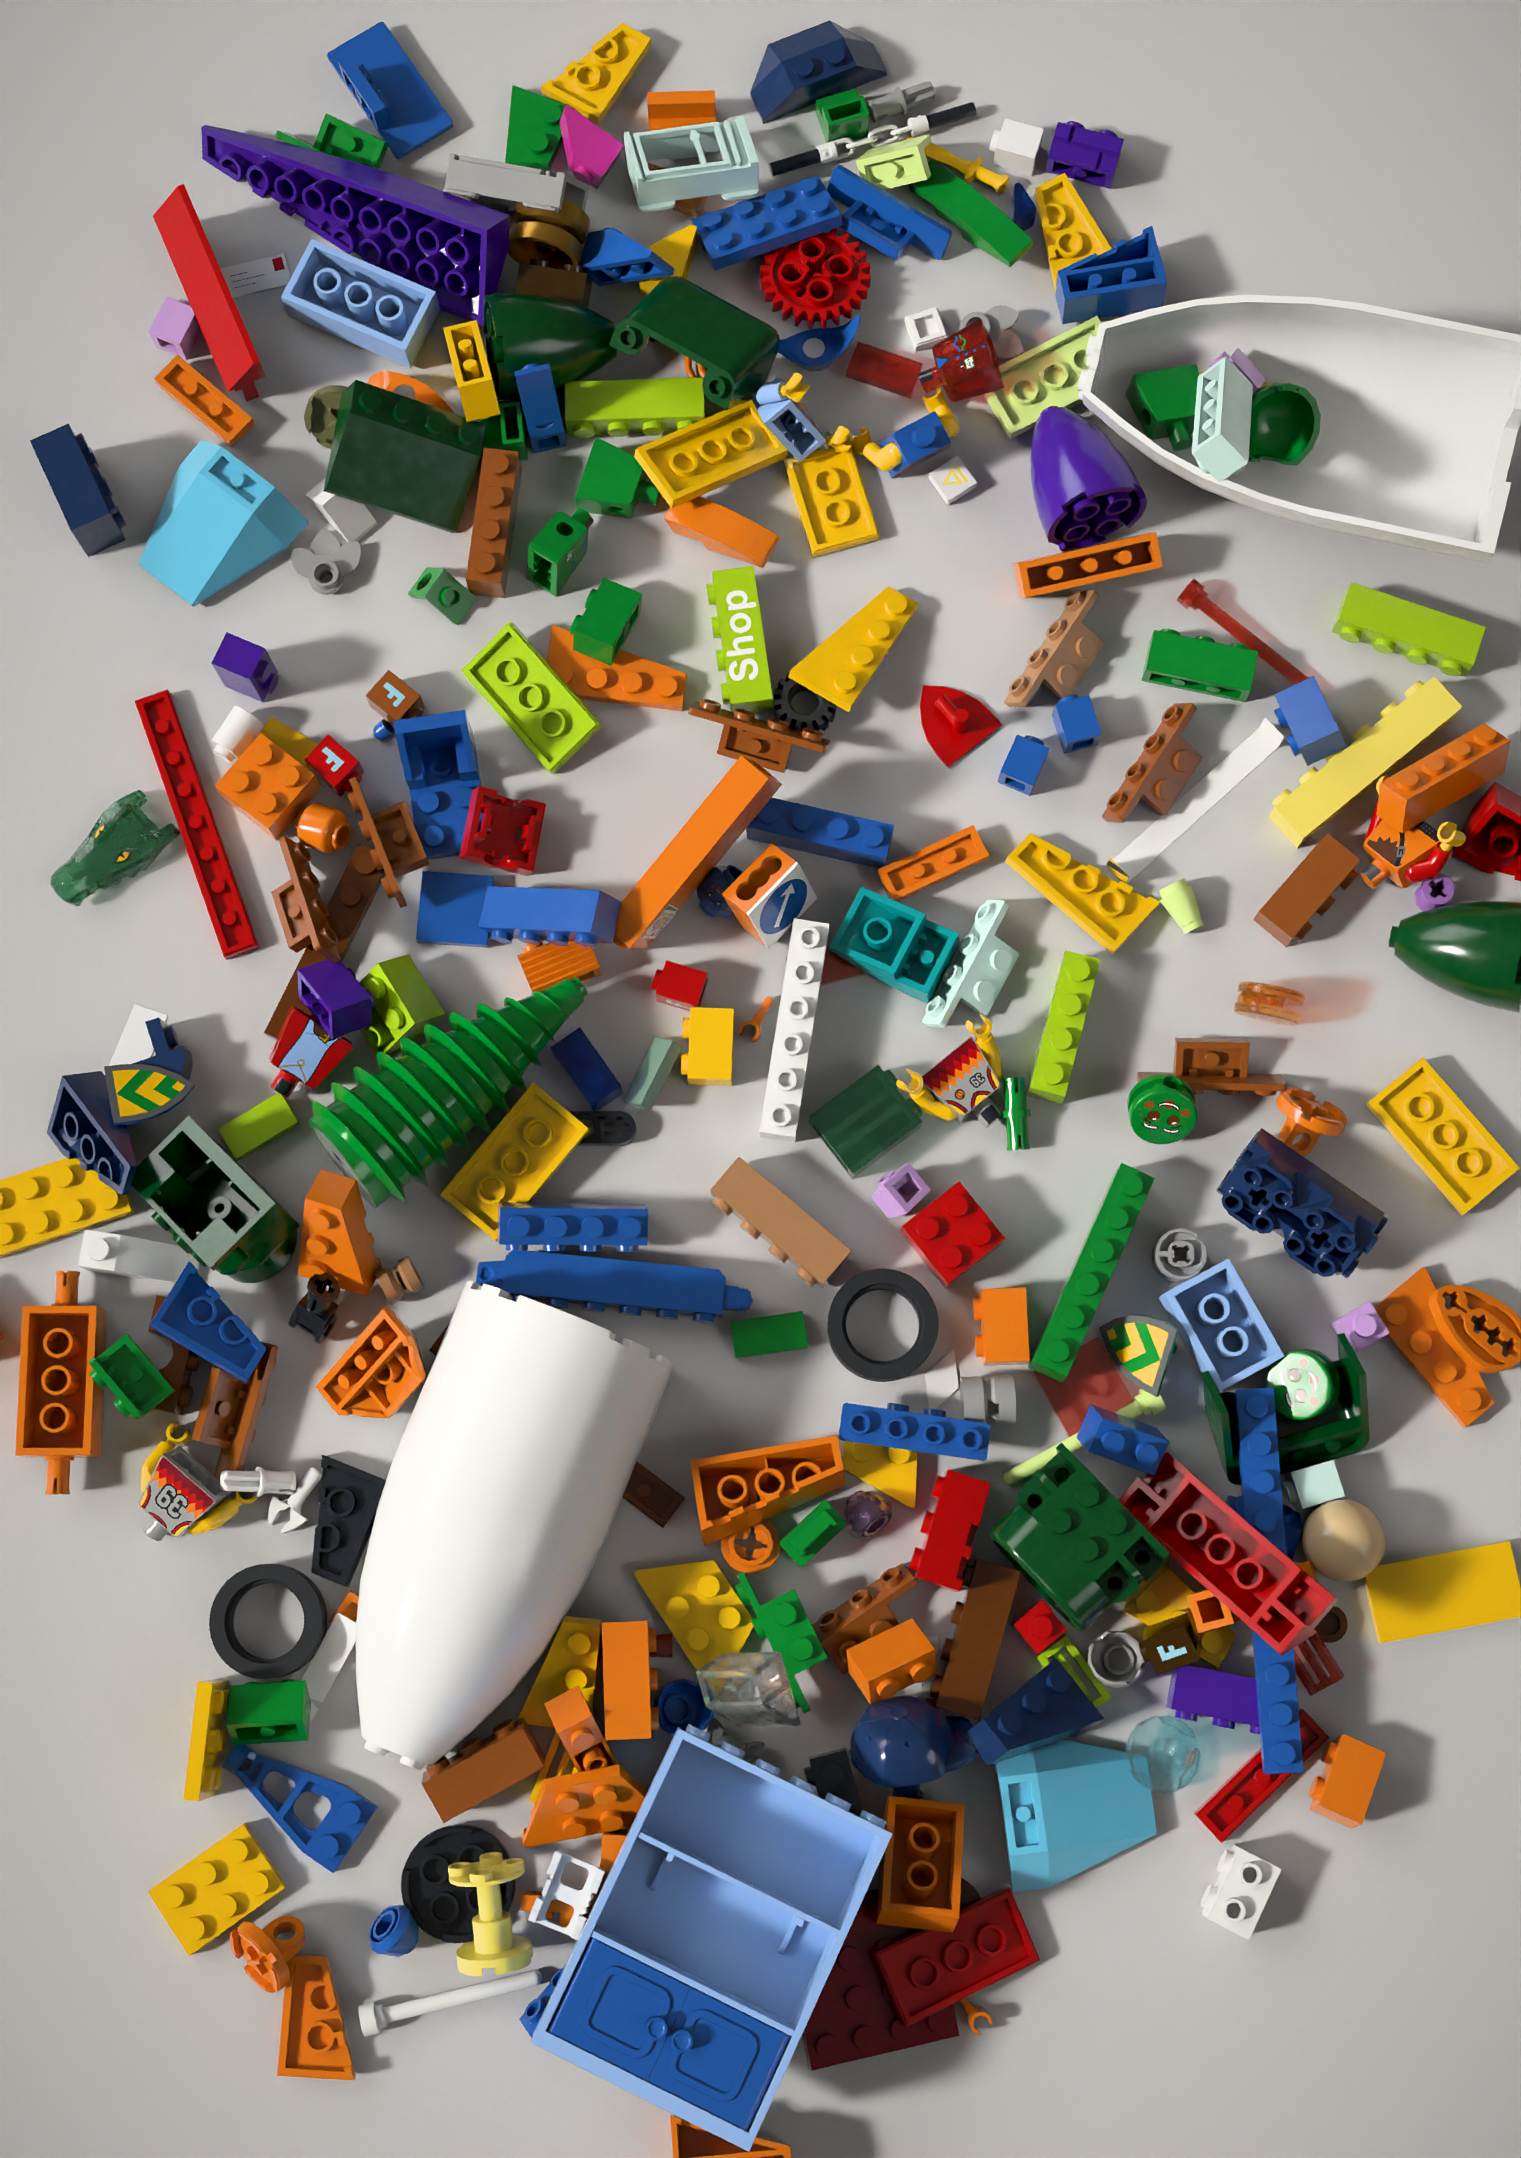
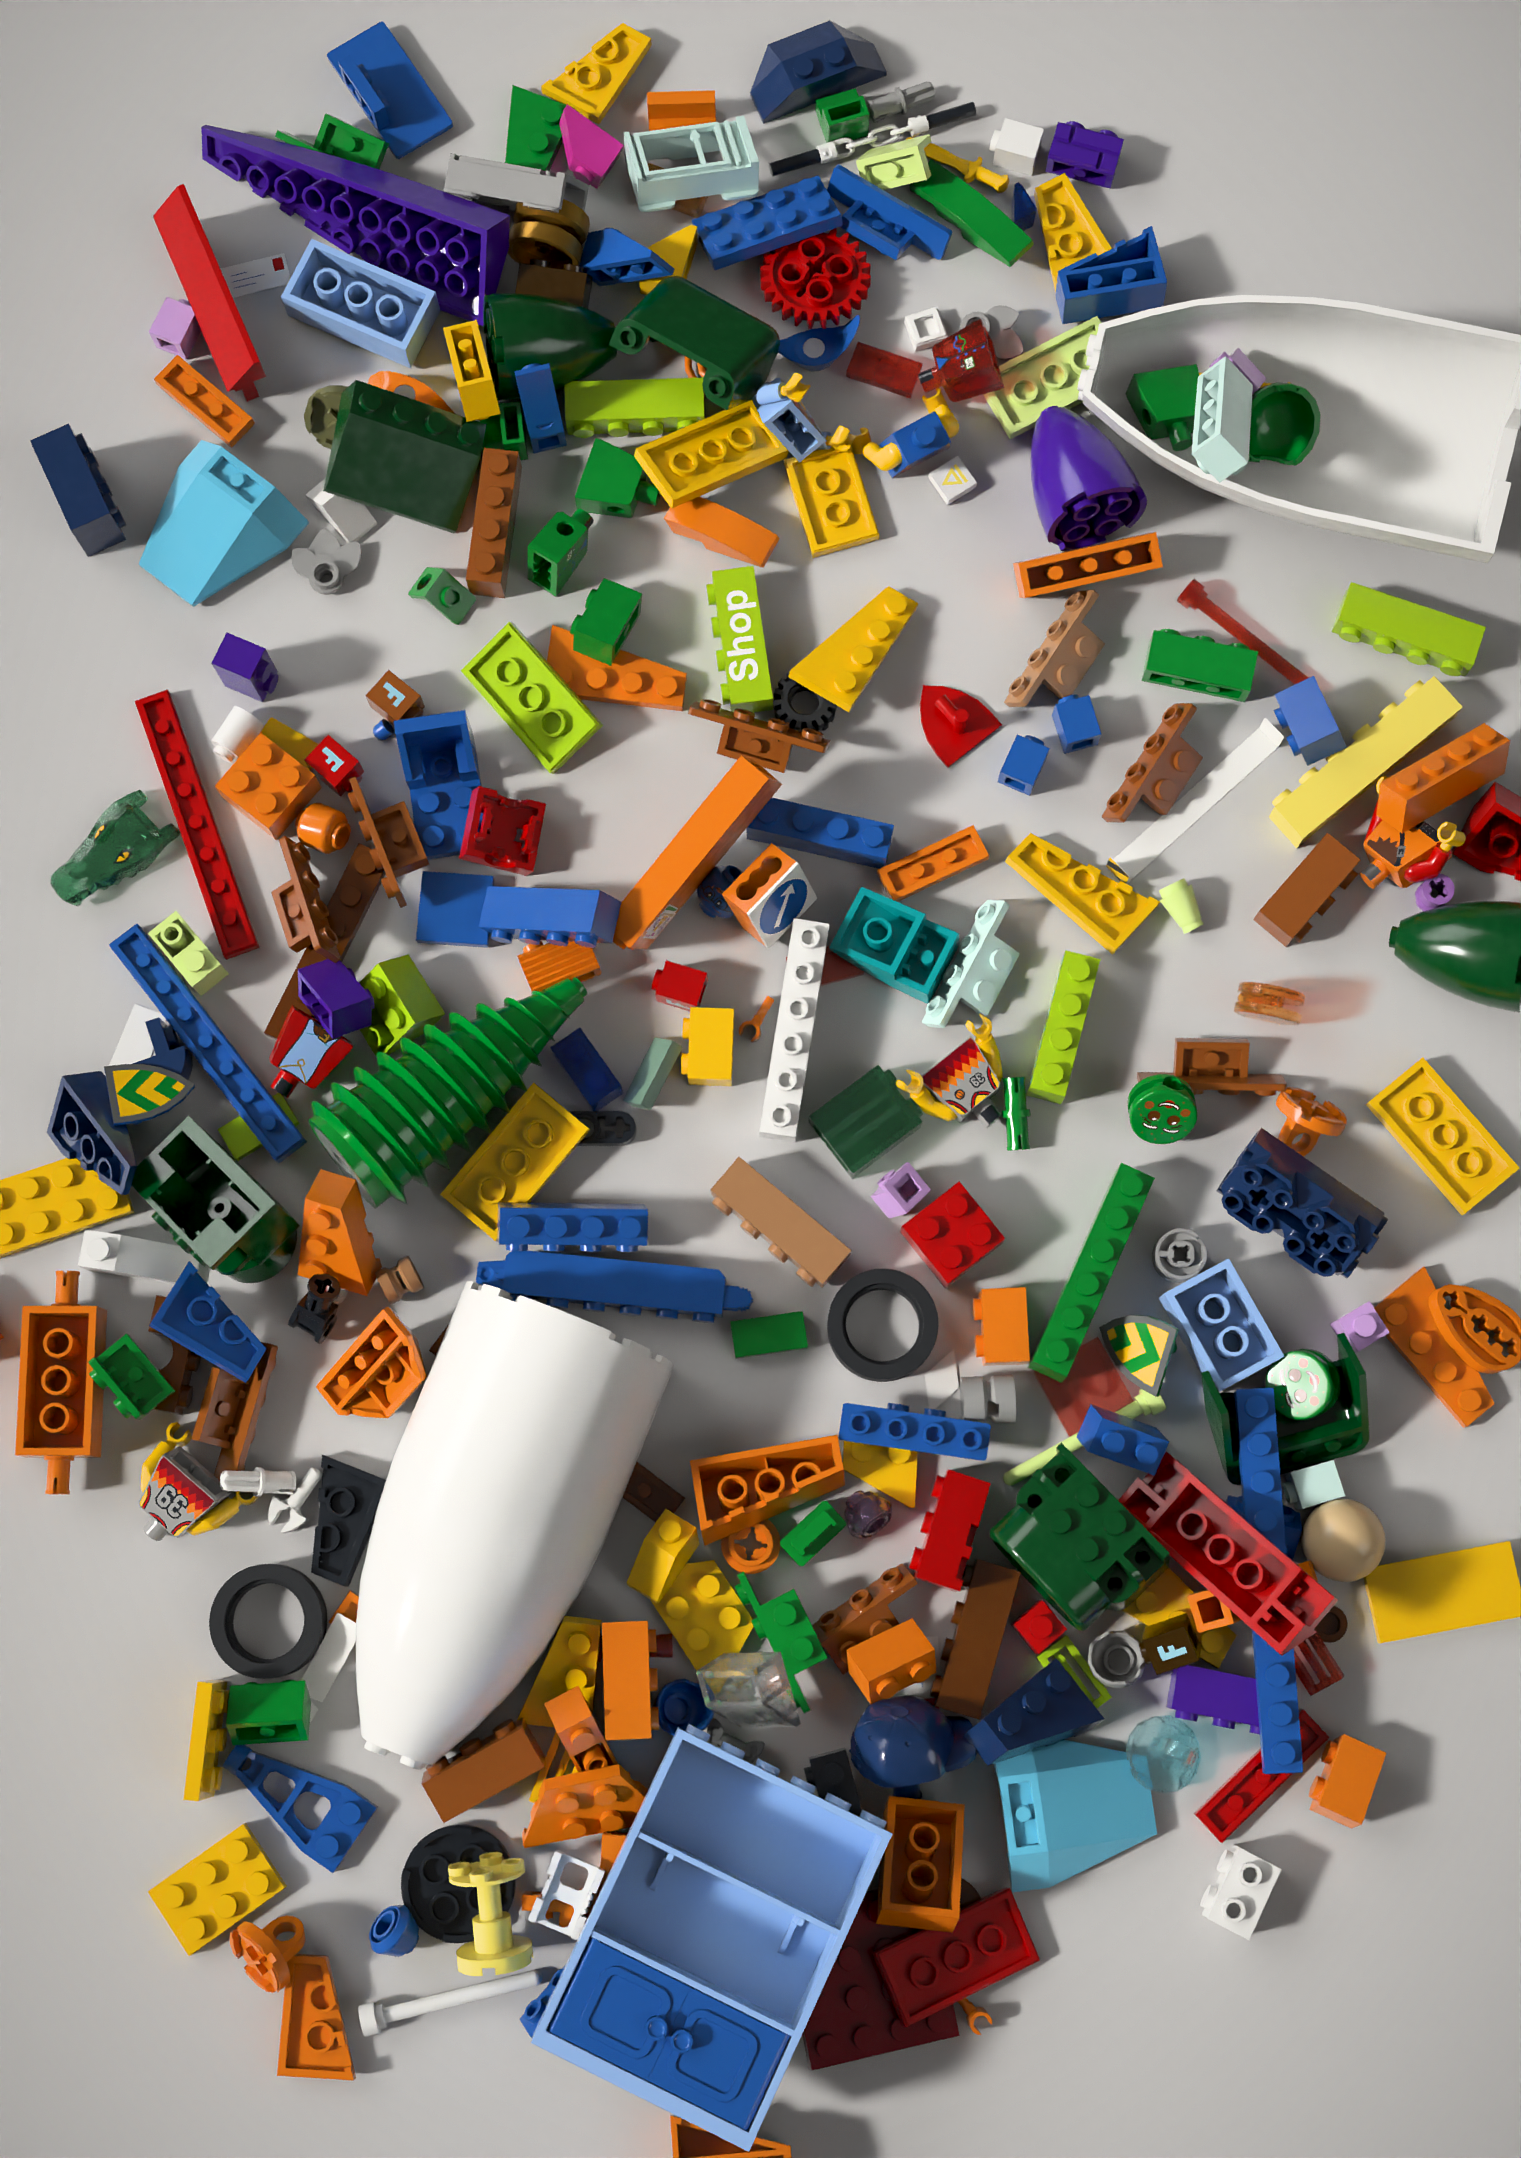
(188, 953): none -> yellowish green slope
(208, 1044): none -> blue tile
(663, 1555): none -> yellow slope

